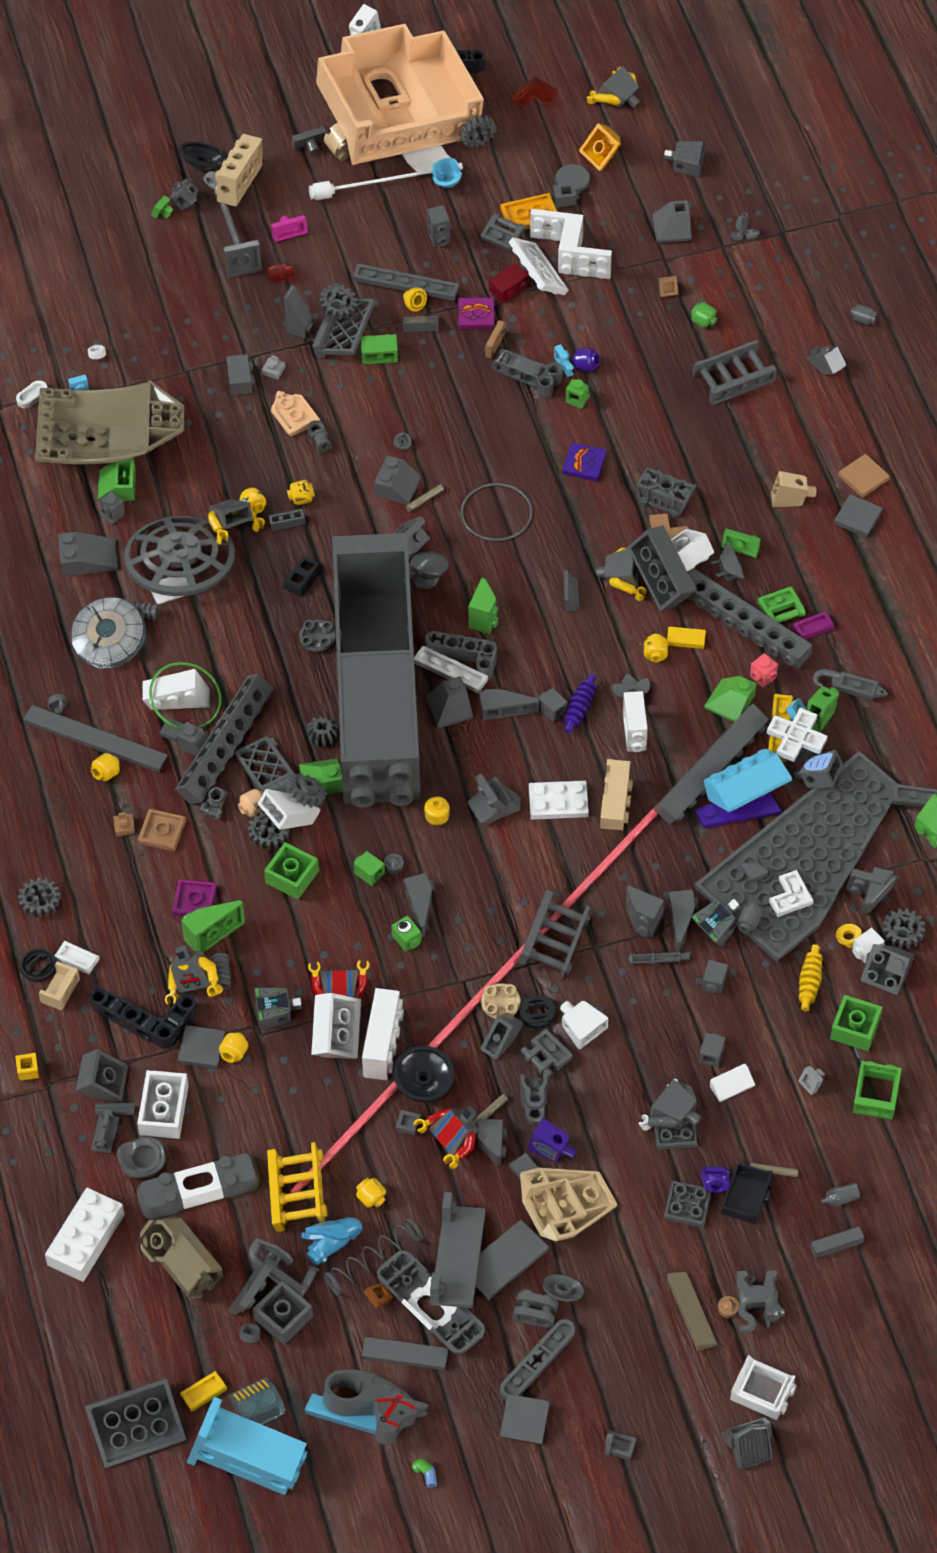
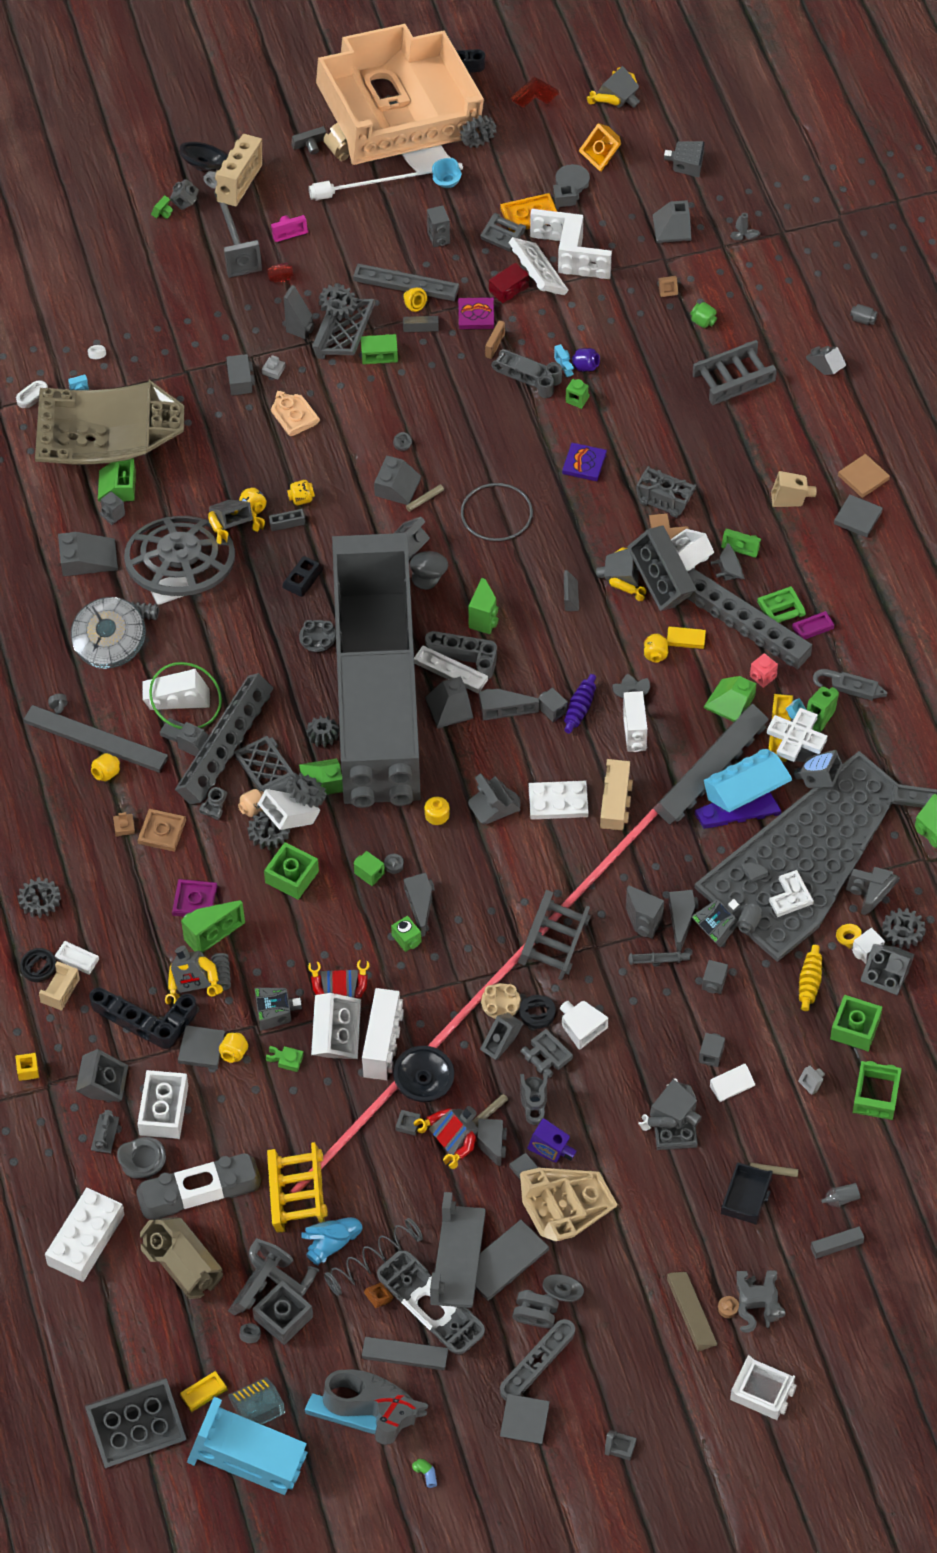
(116, 1108): dark grey axle -> none
(287, 1059): none -> bright green plate
(319, 436): dark grey connector -> none
(364, 21): white torso -> none
(371, 1192): yellow head -> none
(687, 1204): dark grey tile -> none
(716, 1179): dark purple piece -> none
(750, 1442): dark grey piece -> none

